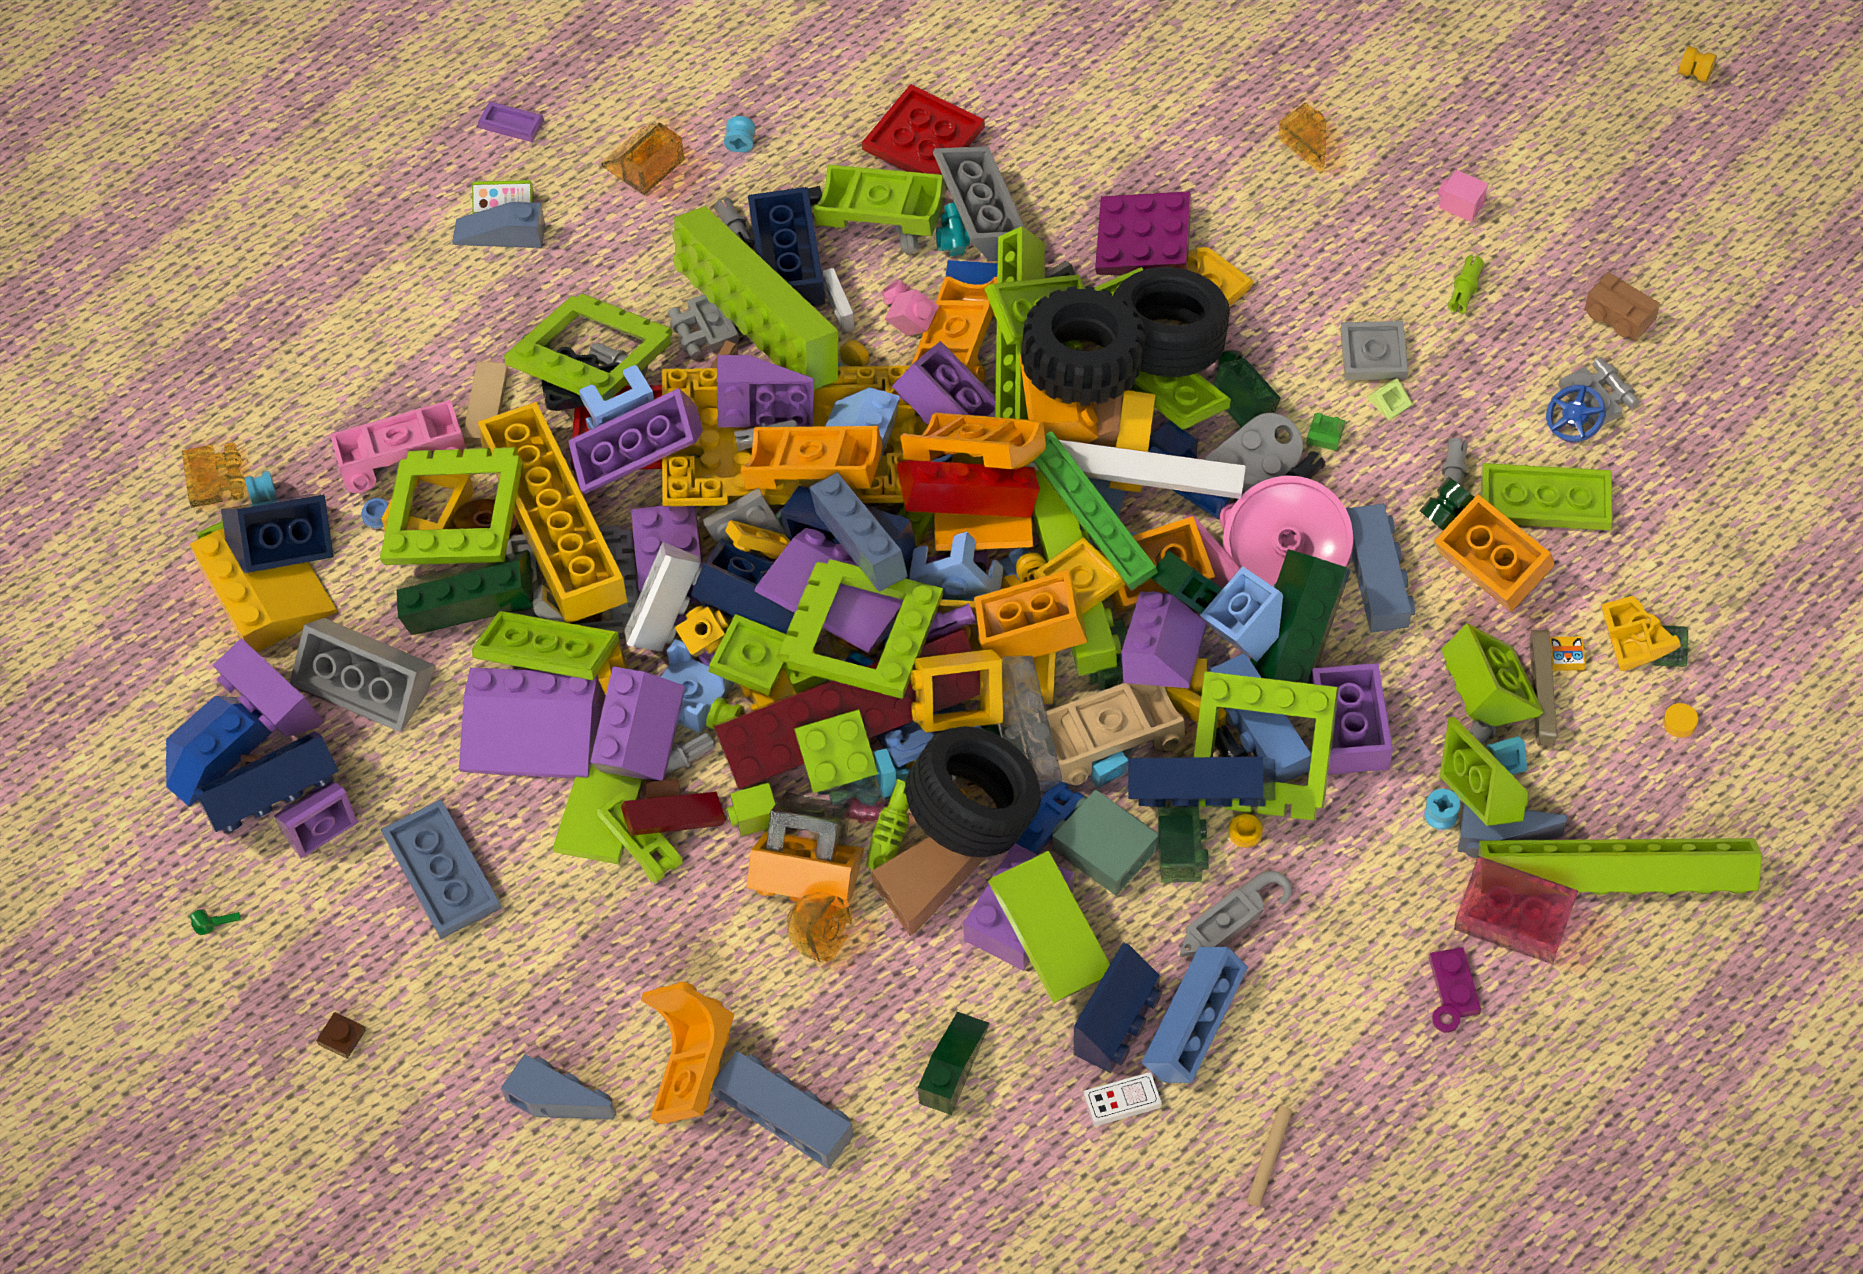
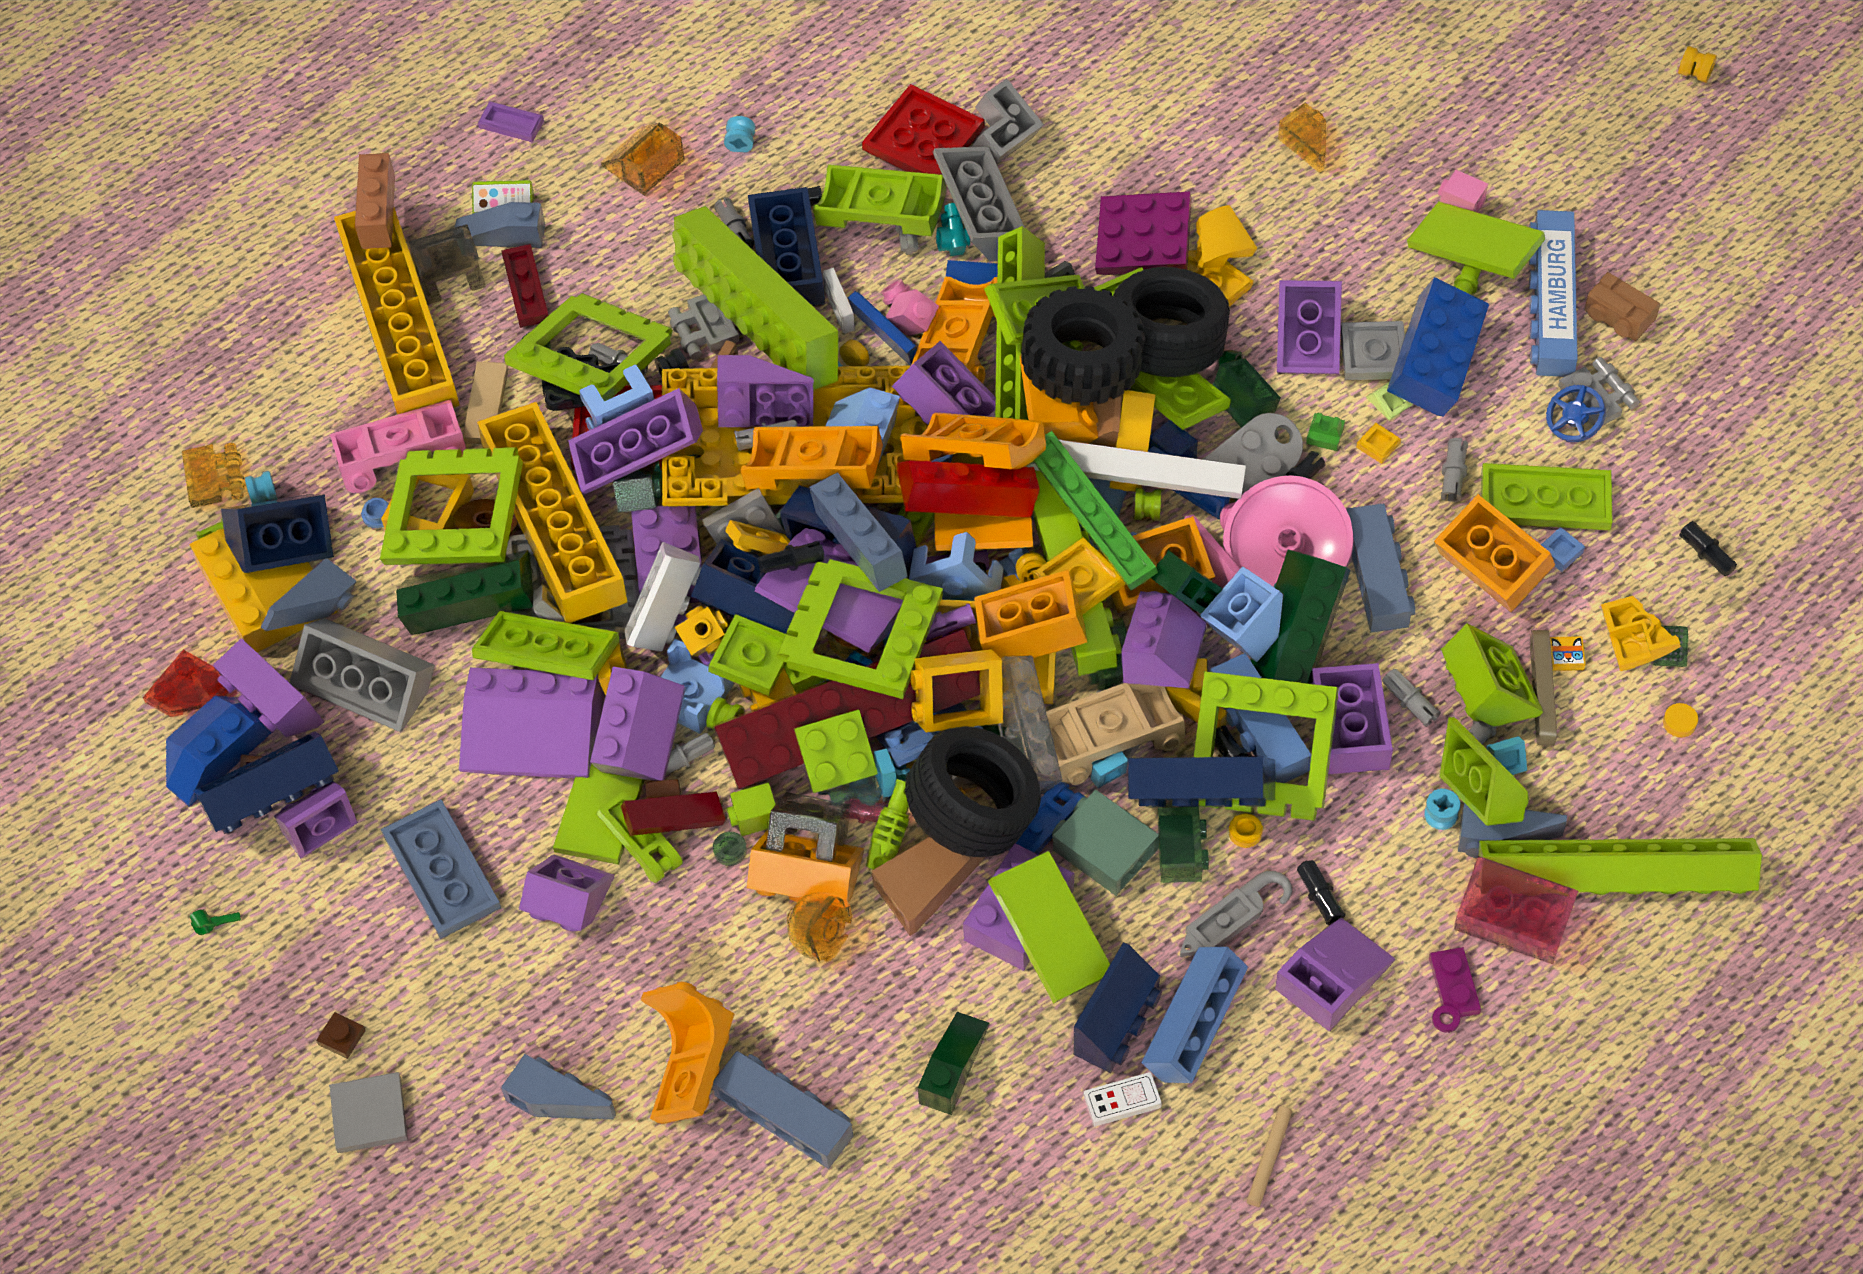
(184, 686): none -> clear red plate
(312, 597): none -> sand blue slope
(368, 1112): none -> light grey tile
(375, 200): none -> nougat brick
(398, 319): none -> yellow brick
(444, 257): none -> clear smoke panel
(525, 285): none -> dark red plate
(564, 892): none -> medium lavender slope
(639, 489): none -> clear green brick
(674, 360): none -> black wheel
(729, 848): none -> clear green tile
(792, 557): none -> black axle
(882, 327): none -> blue tile
(1009, 119): none -> light grey brick
(1147, 504): none -> lime wheel
(1222, 237): none -> yellow slope
(1309, 327): none -> medium lavender slope
(1320, 891): none -> black axle
(1332, 972): none -> medium lavender slope
(1378, 443): none -> yellow tile
(1410, 697): none -> light grey axle
(1438, 347): none -> blue brick
(1448, 504): dark green wheel -> none
(1476, 240): none -> lime tile
(1554, 295): none -> medium blue brick
(1563, 548): none -> medium blue plate
(1707, 548): none -> black axle

